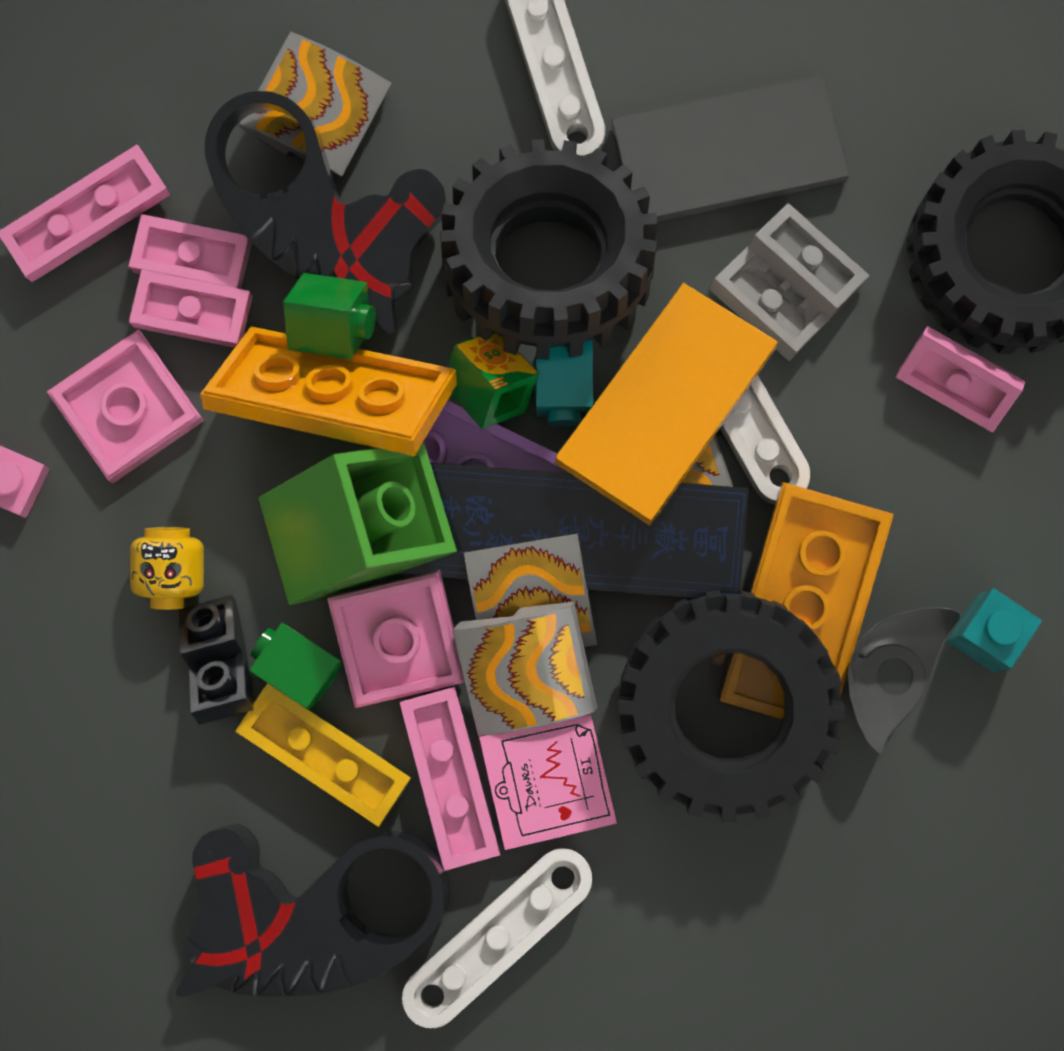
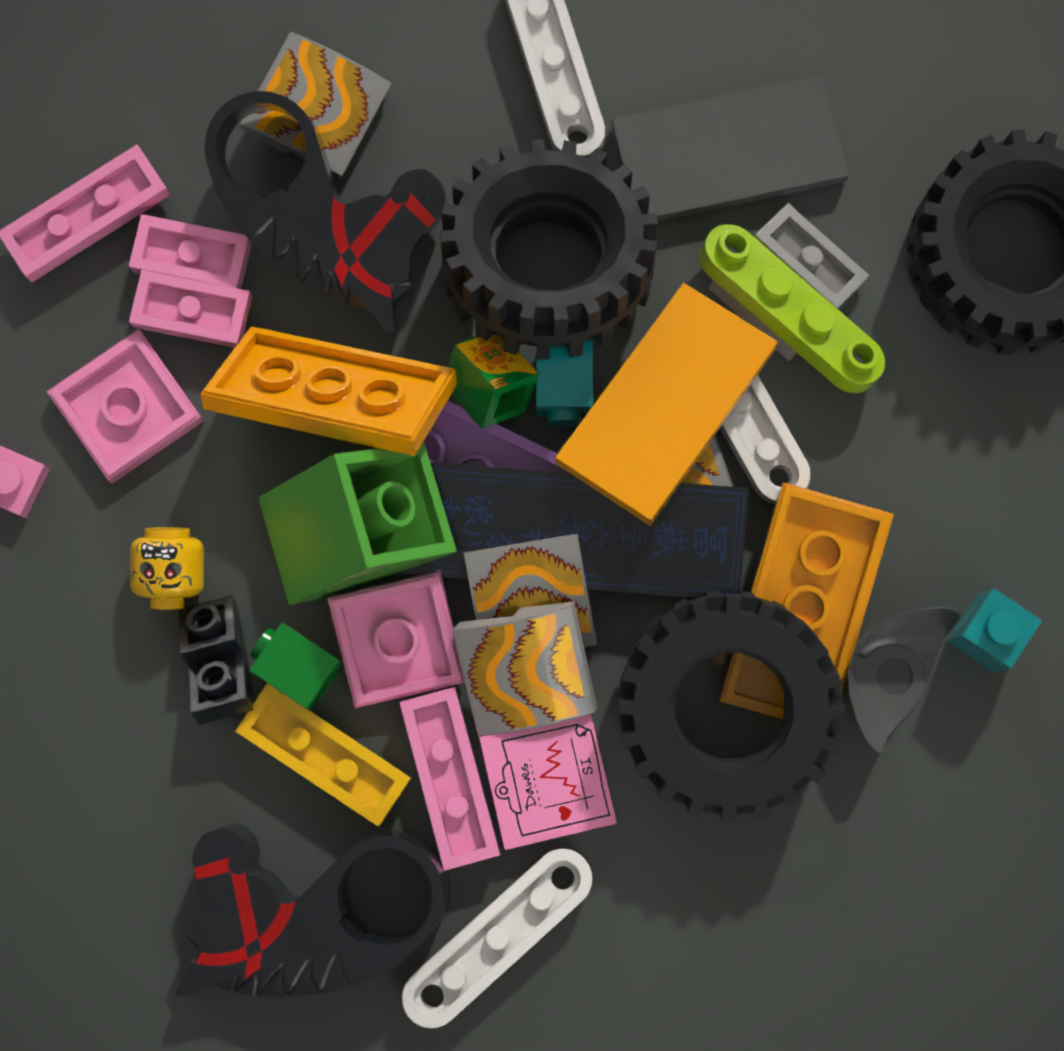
(328, 316): green brick -> none
(791, 308): none -> lime plate
(960, 379): bright pink plate -> none

